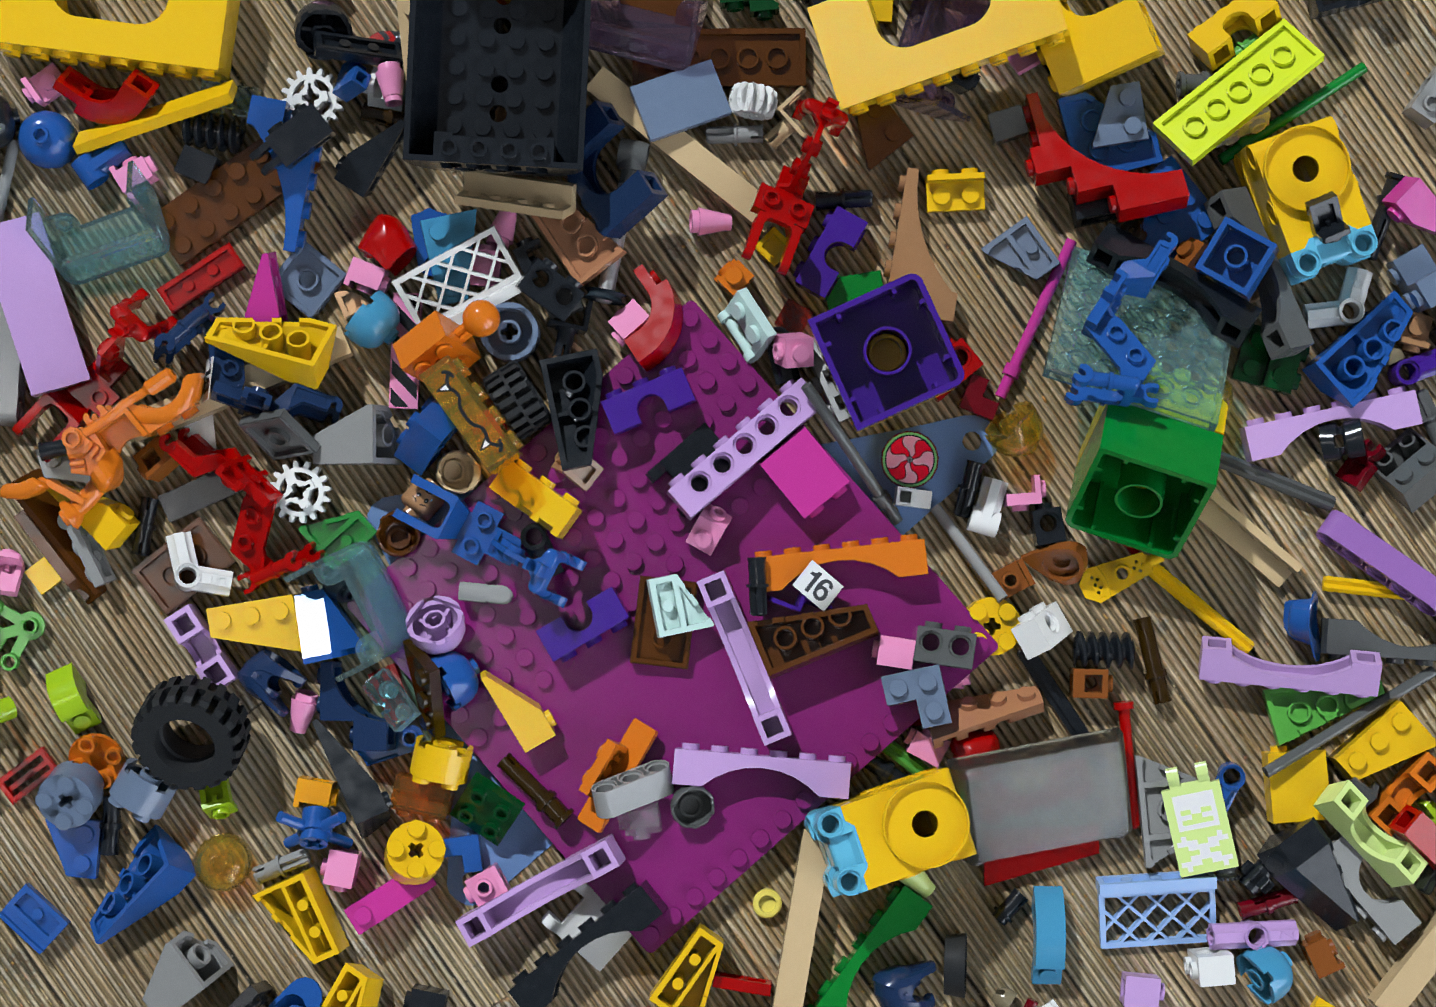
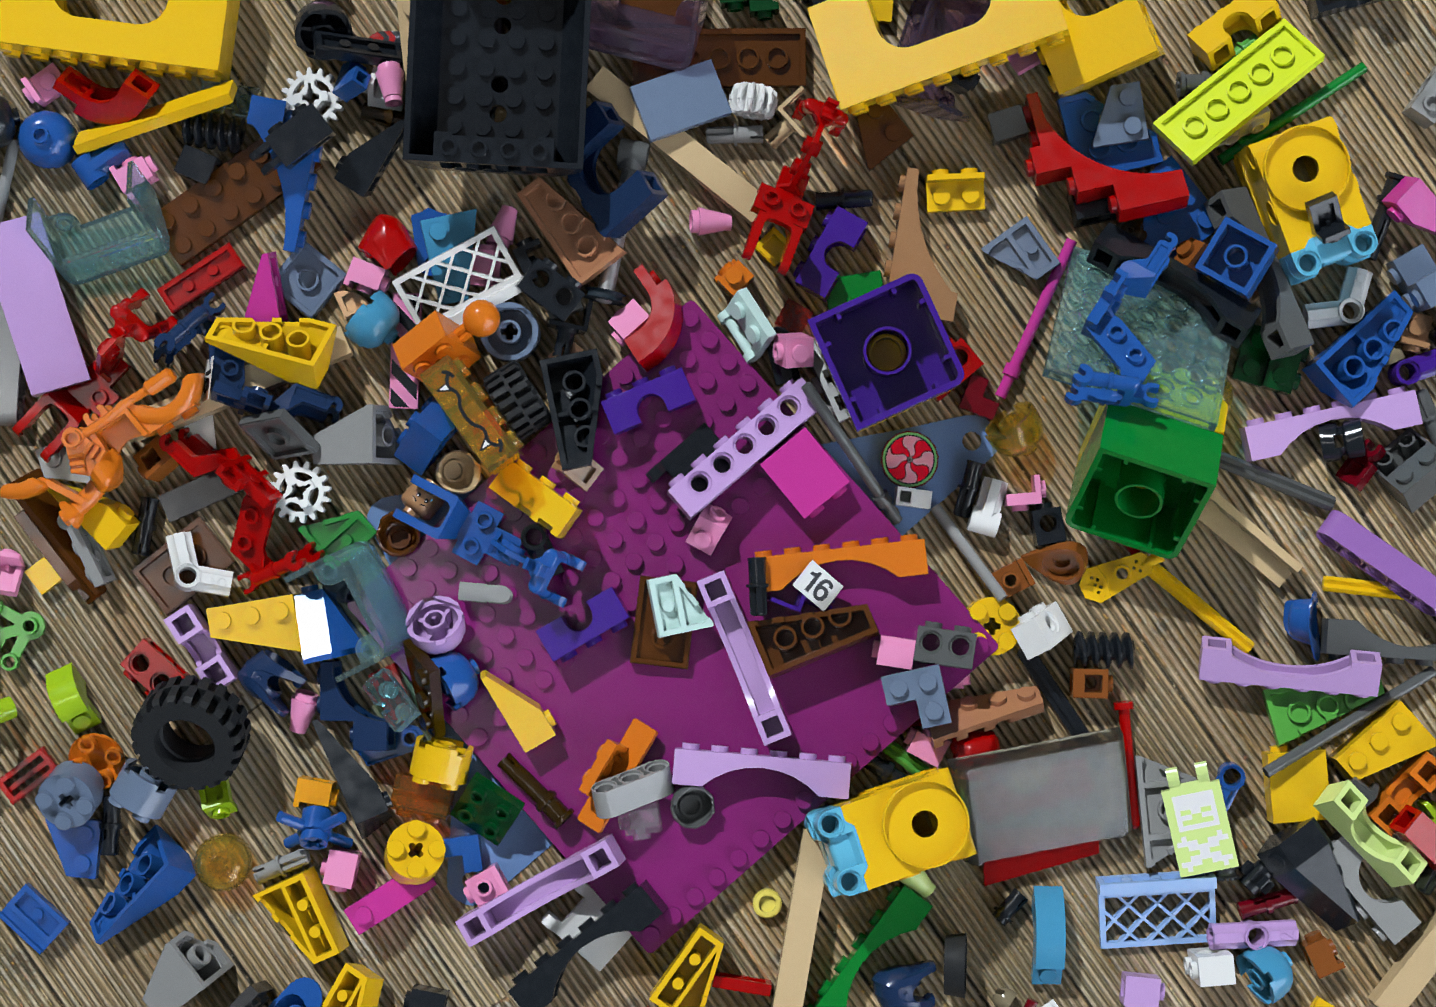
(52, 450): black pin -> none
(160, 664): none -> red brick
(518, 194): tan fence -> none
(1153, 665): dark brown pin -> none

